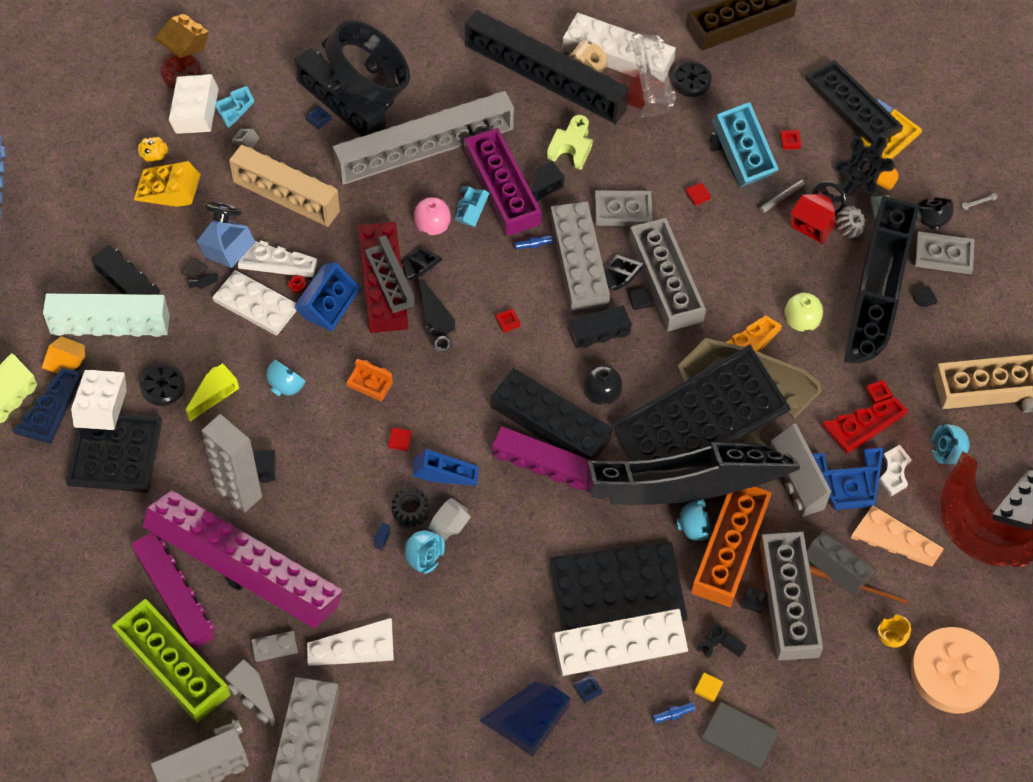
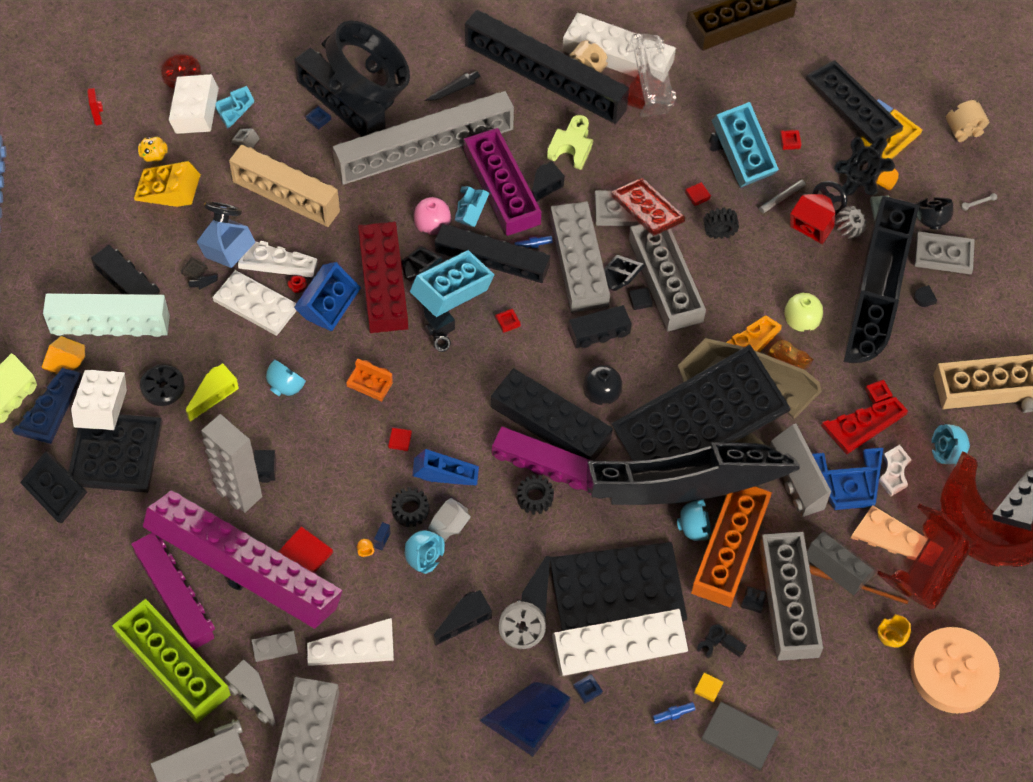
(53, 487): none -> black plate
(95, 106): none -> red plate
(182, 36): pearl gold slope -> none
(306, 550): none -> red tile
(365, 548): none -> light orange hinge
(396, 272): dark grey fence -> none
(451, 283): none -> medium azure brick
(458, 84): none -> black bar
(468, 613): none -> black slope
(494, 253): none -> black brick
(510, 629): none -> light grey wheel
(535, 505): none -> black tyre
(537, 588): none -> black slope
(648, 206): none -> clear red tile
(686, 87): black wheel -> none
(721, 223): none -> black tyre
(787, 353): none -> clear orange bracket
(936, 562): none -> clear red windscreen
(967, 120): none -> tan brick

